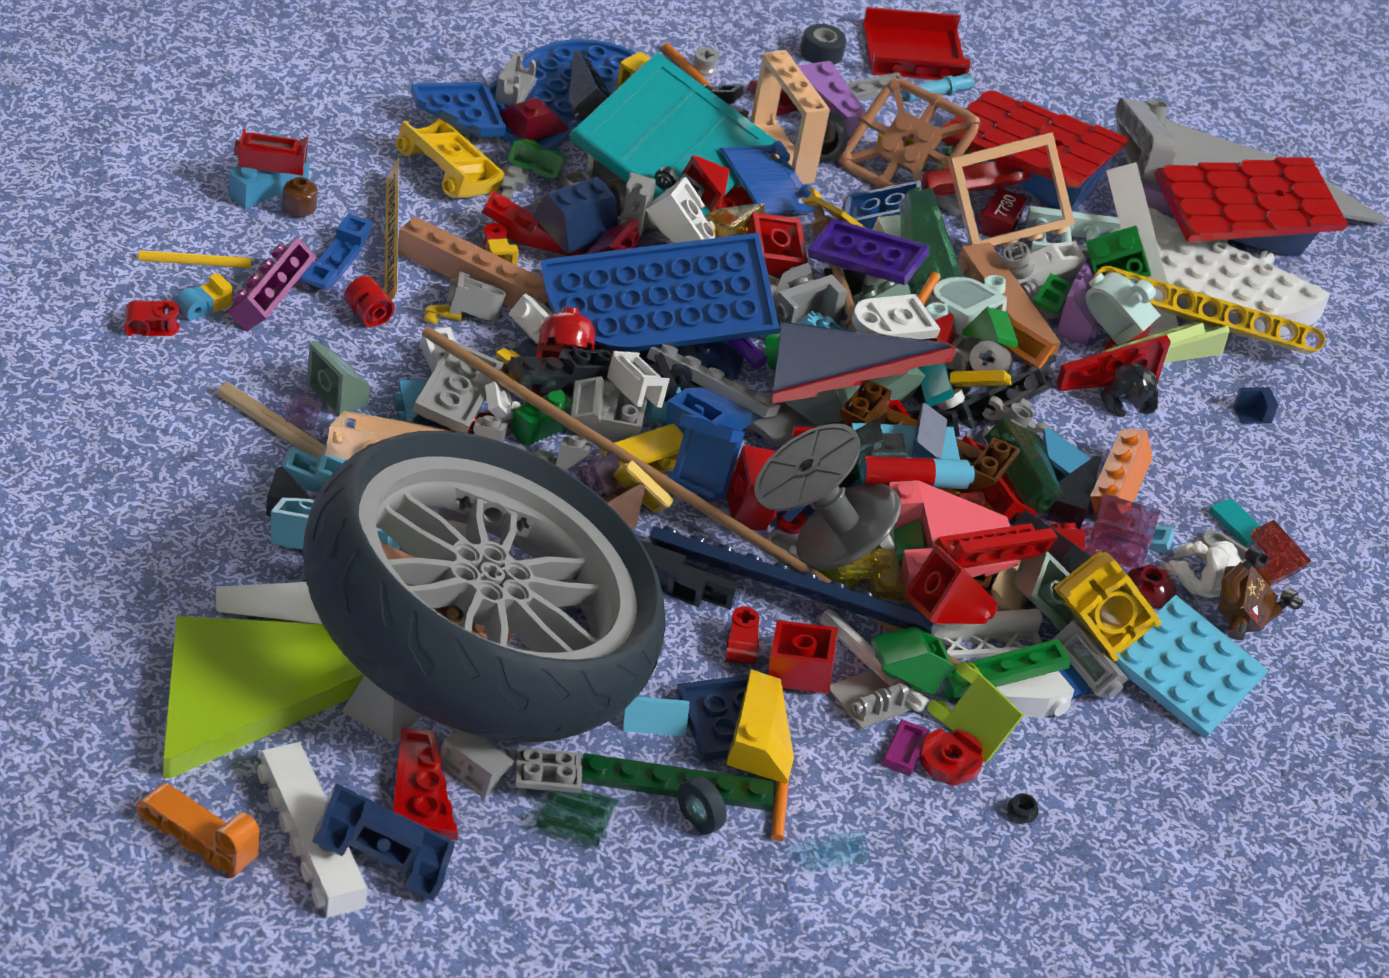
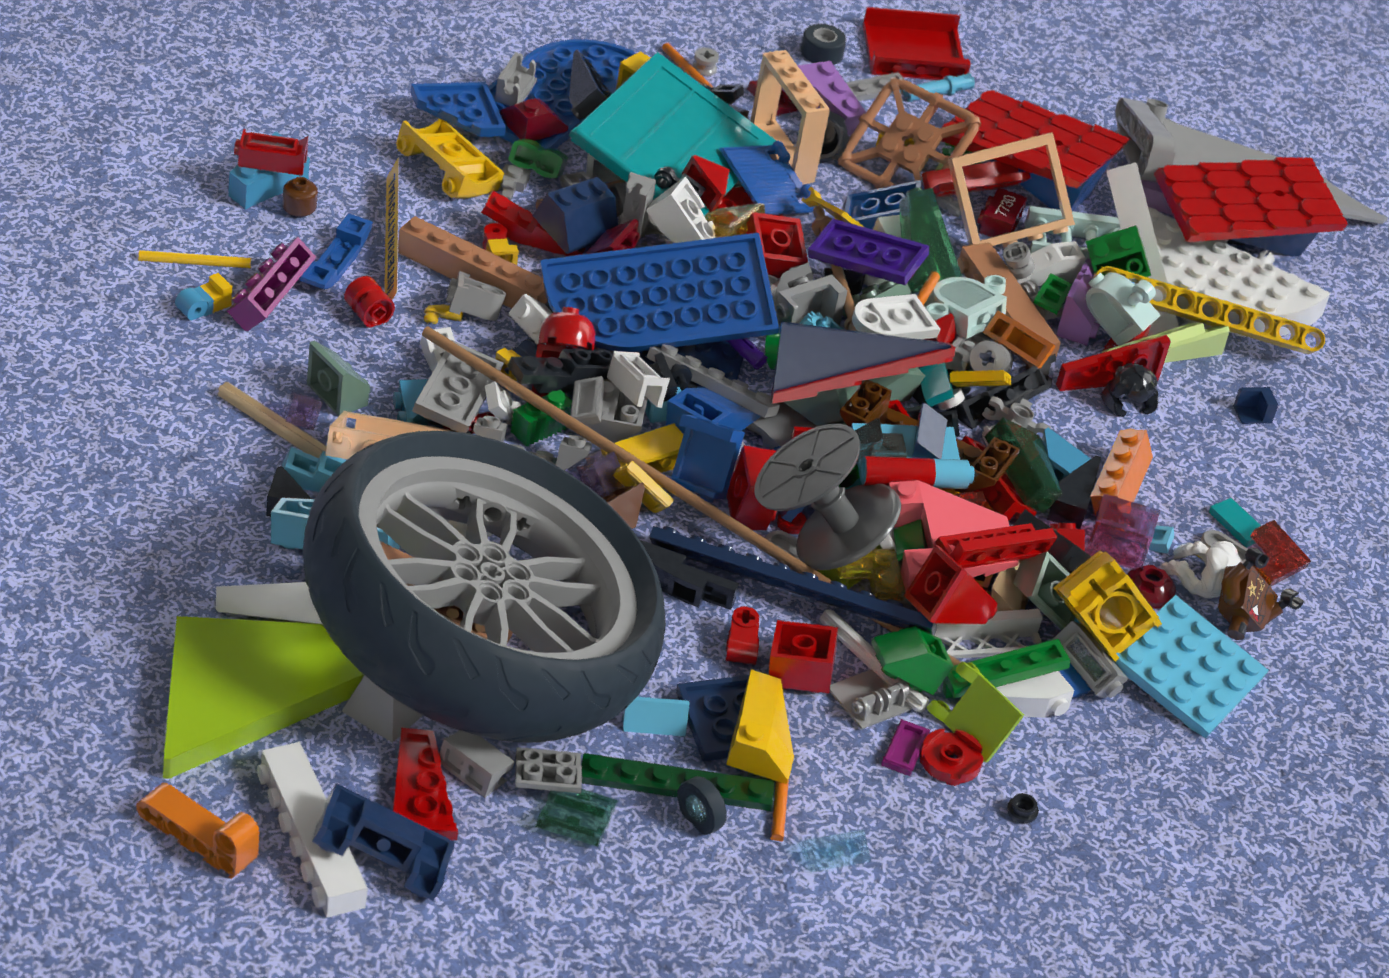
(149, 318): red piece -> none
(992, 326): green slope -> none

